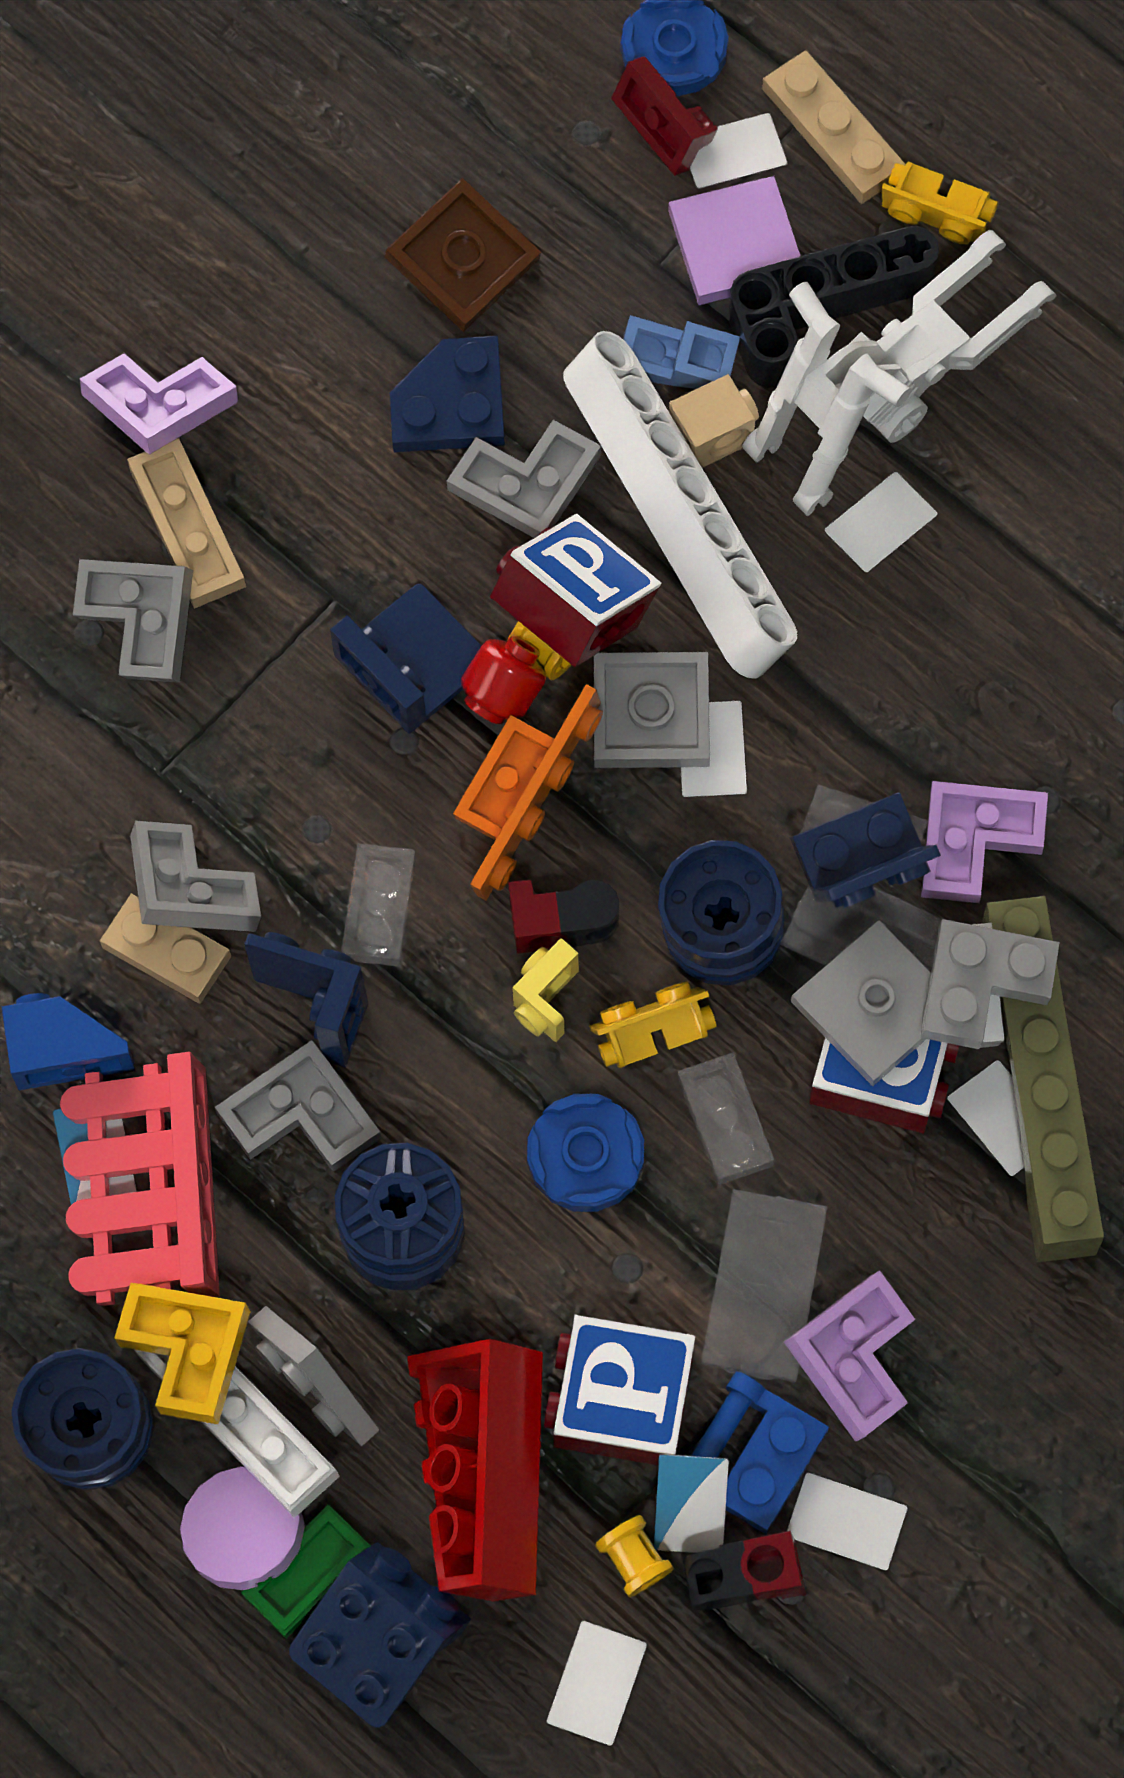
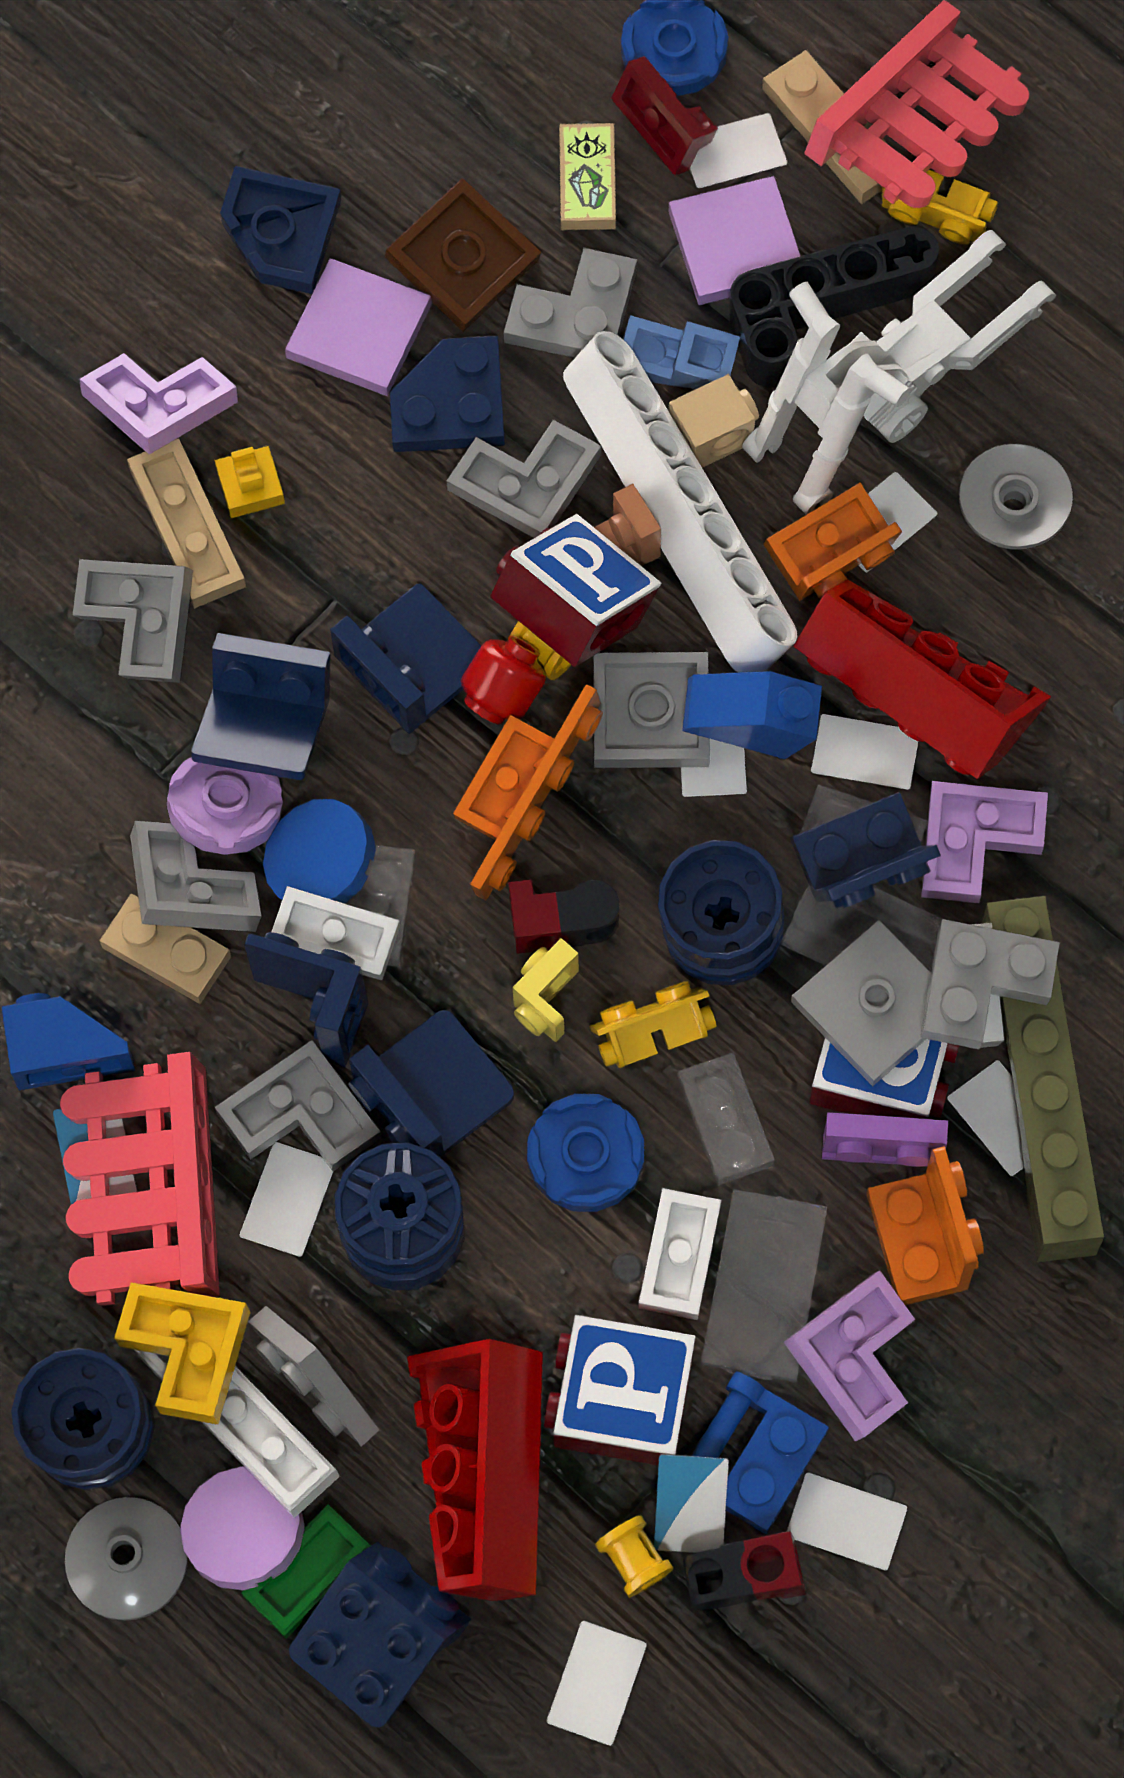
(133, 1588): none -> light grey dish
(223, 807): none -> lavender tile
(249, 481): none -> yellow tile
(263, 707): none -> dark blue bracket
(280, 226): none -> dark blue plate
(287, 1199): none -> white sticker
(320, 851): none -> blue tile
(328, 924): none -> white plate
(358, 327): none -> lavender tile
(431, 1085): none -> dark blue bracket
(567, 322): none -> light grey plate
(587, 176): none -> tile
(633, 527): none -> nougat bracket
(679, 1254): none -> white plate
(753, 711): none -> blue slope
(831, 542): none -> orange bracket
(864, 752): none -> white sticker
(882, 1139): none -> medium lavender plate
(906, 70): none -> coral fence
(918, 679): none -> red wedge
(925, 1231): none -> orange bracket
(1022, 475): none -> light grey dish

